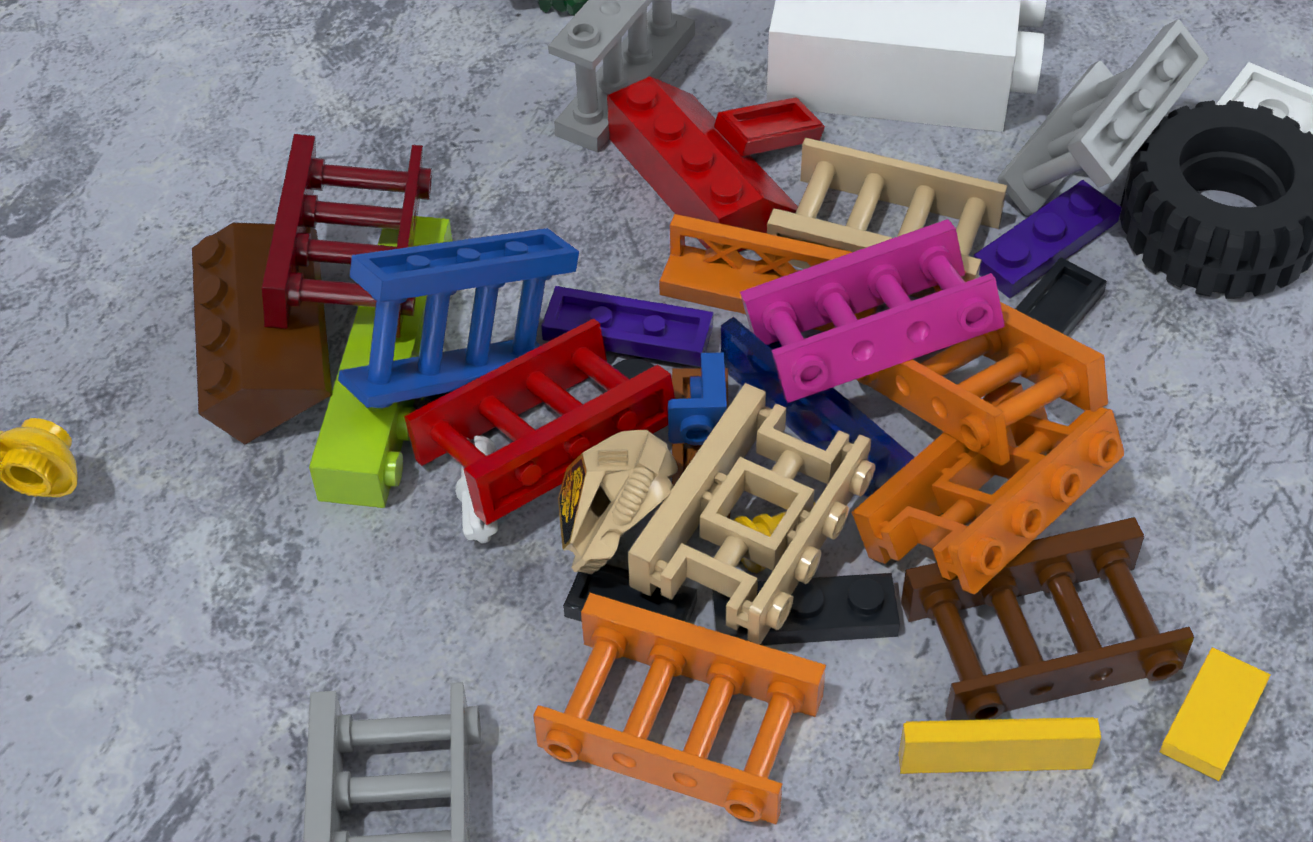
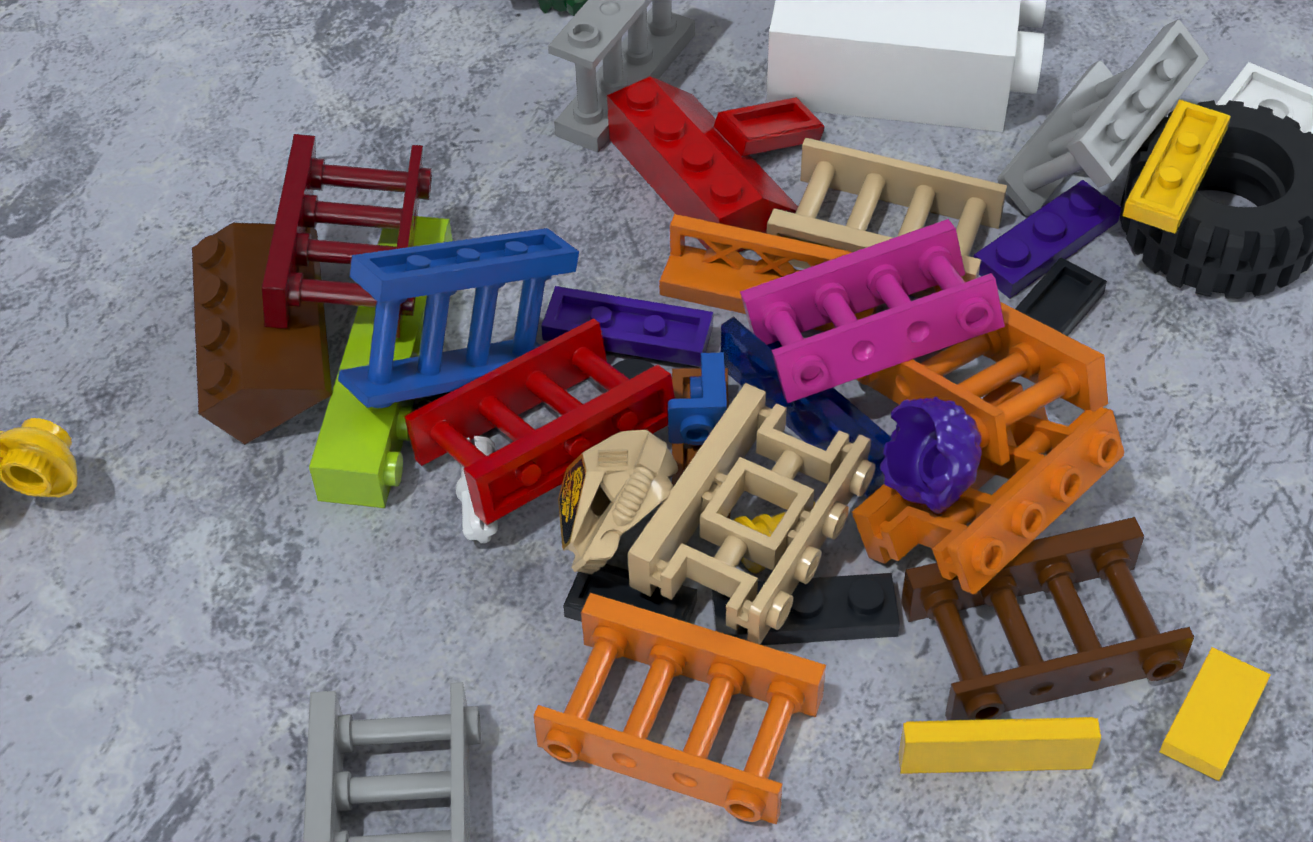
(931, 452): none -> dark purple hair
(1176, 166): none -> yellow tile

